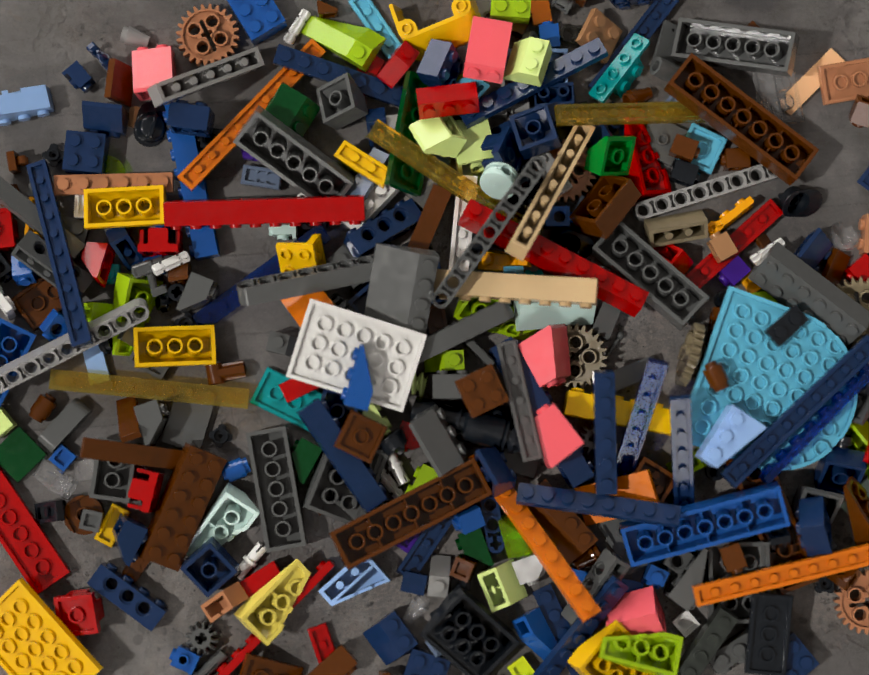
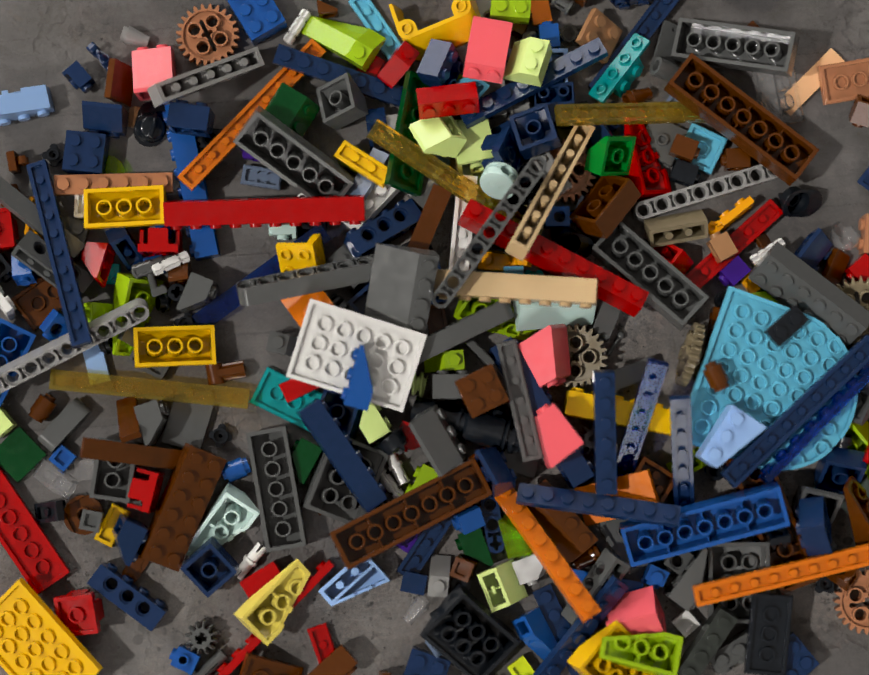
(224, 602): nougat piece -> none
(360, 436): reddish brown tile -> none
(390, 637): dark blue slope -> none
(732, 557): reddish brown brick -> none

